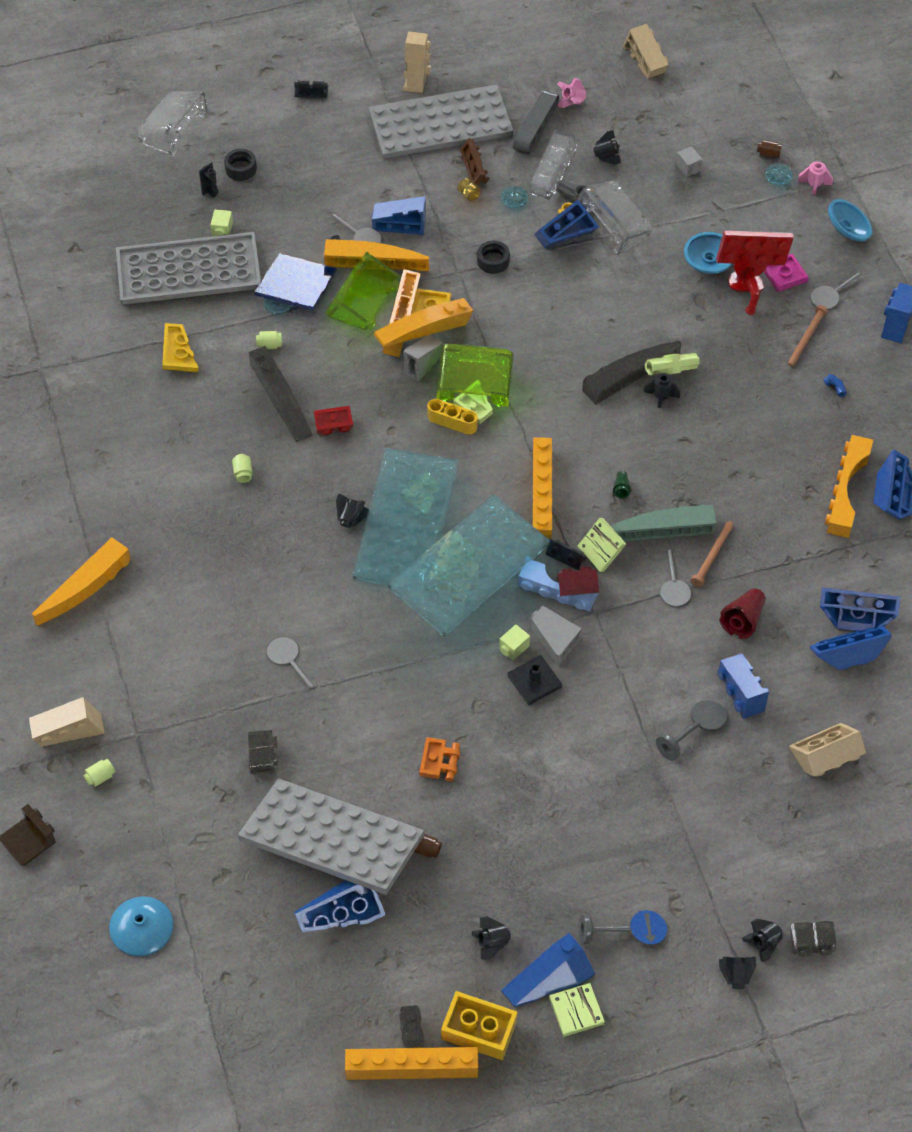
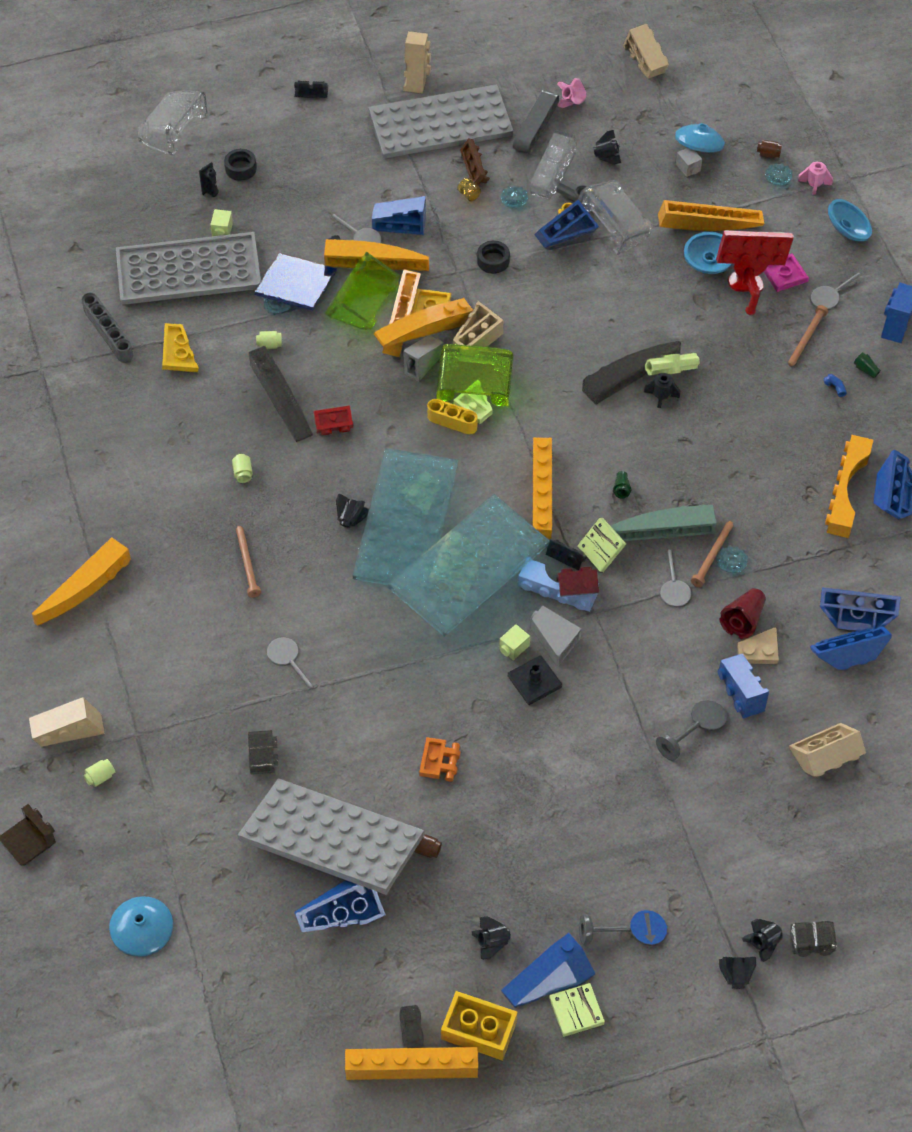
(107, 327): none -> dark grey beam
(253, 590): none -> nougat bar
(480, 328): none -> tan wedge
(700, 138): none -> dark azure dish
(707, 217): none -> light orange slope
(731, 565): none -> clear light blue gear
(760, 648): none -> tan wing
(867, 365): none -> dark green cone

